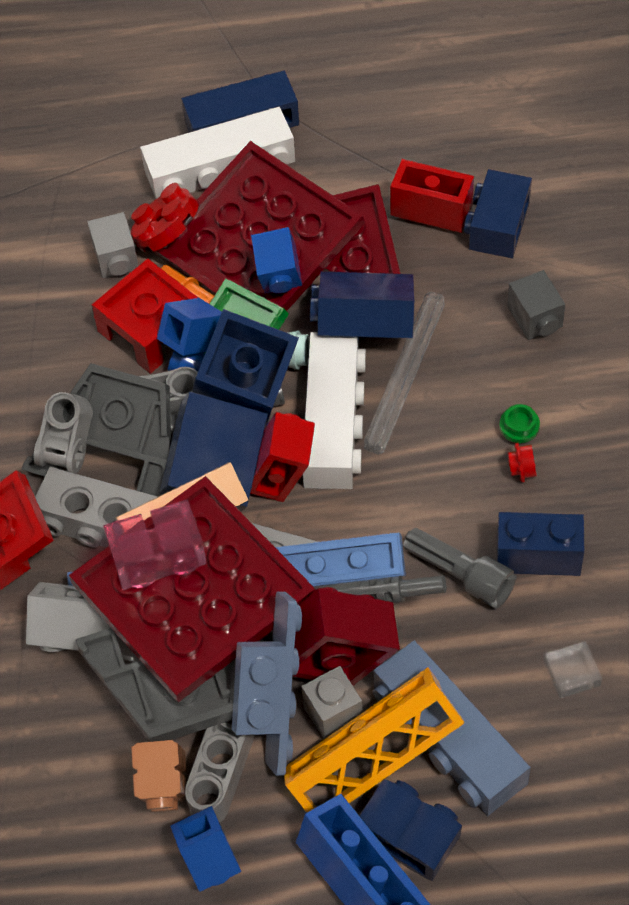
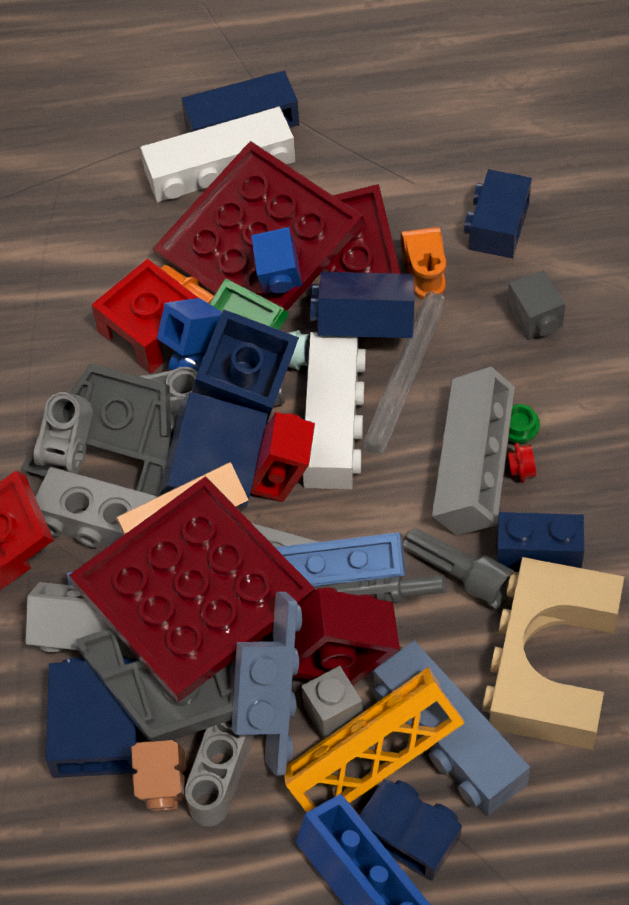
(86, 724): none -> dark blue brick
(113, 245): light grey brick -> none
(159, 552): clear pink piece -> none
(162, 220): red plate -> none
(205, 849): blue brick -> none
(424, 259): none -> orange piece
(431, 195): red brick -> none
(473, 452): none -> light grey brick
(523, 698): none -> tan arch
(572, 669): clear tile -> none

